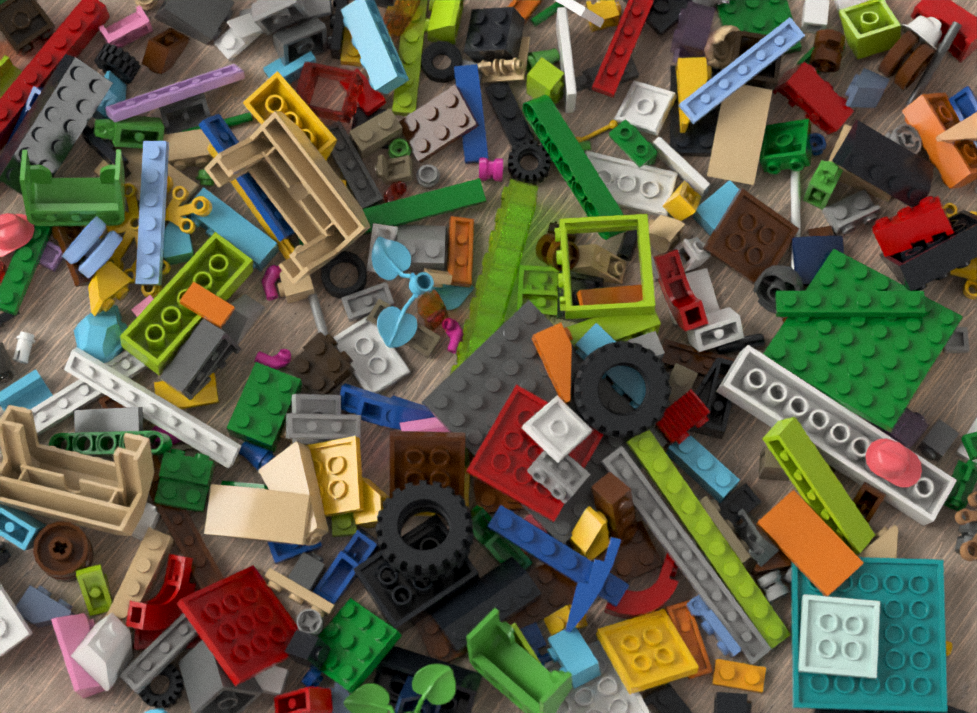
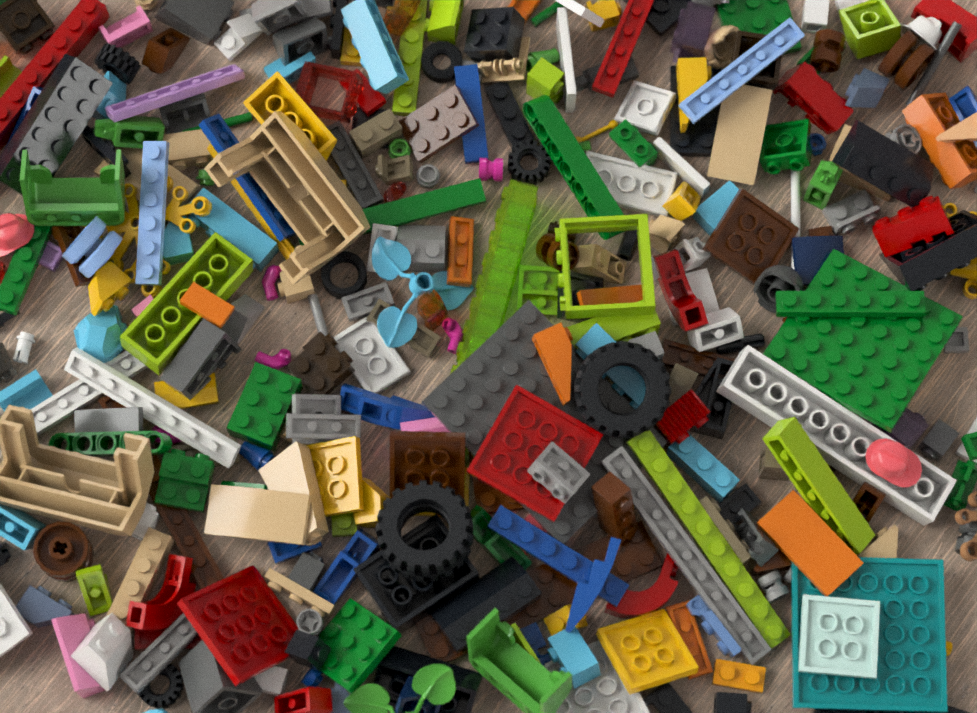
(439, 277): tan plate -> none
(557, 429): white tile -> none
(590, 534): yellow slope -> none

